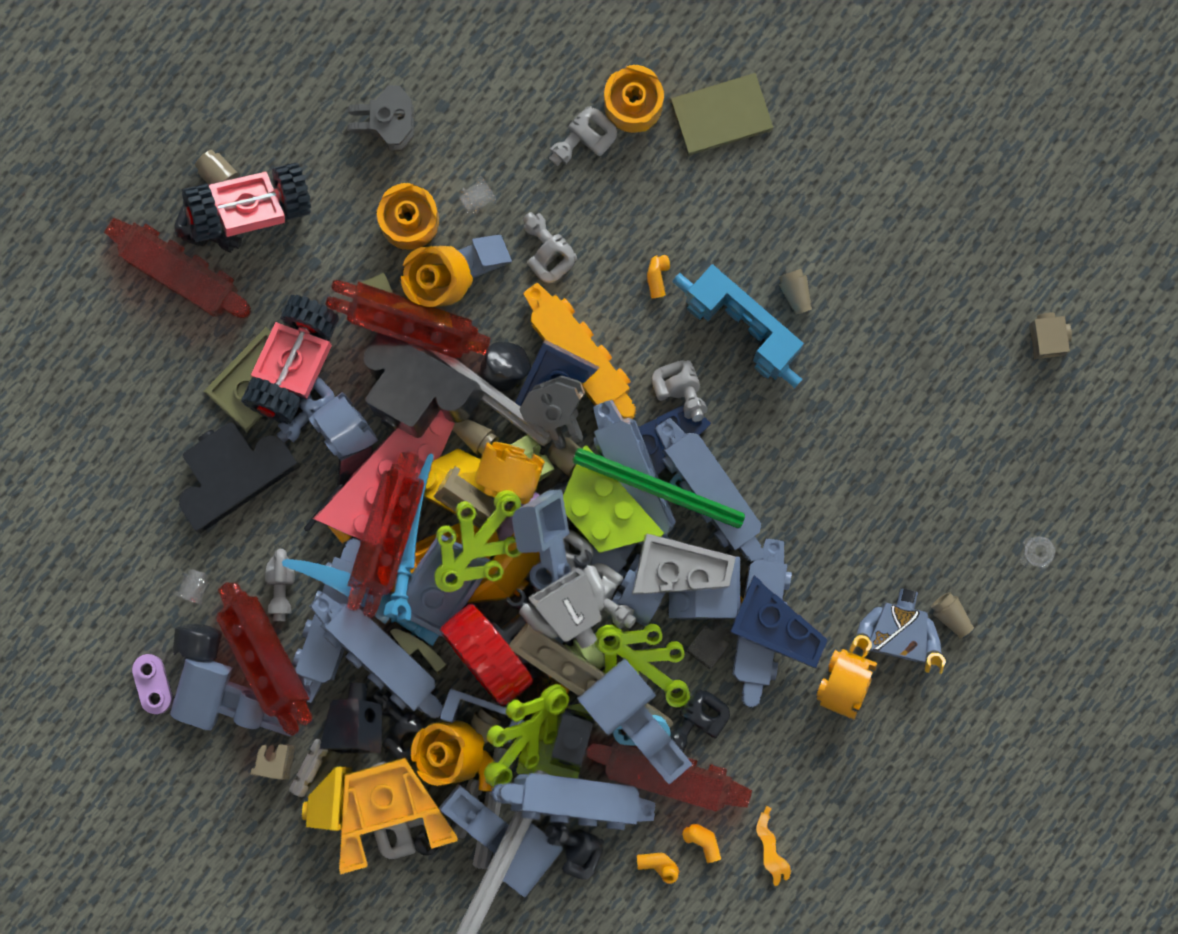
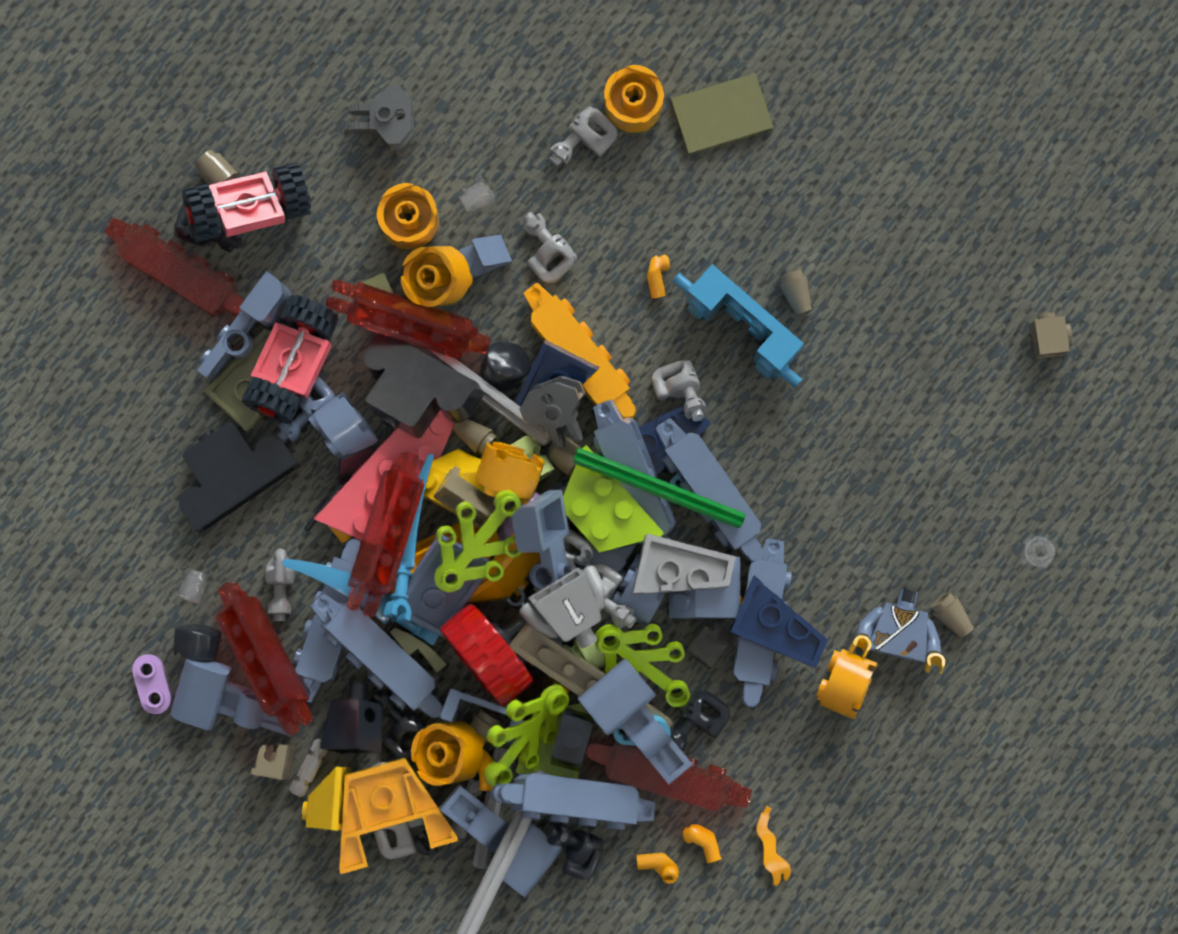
(262, 305): none -> sand blue plate

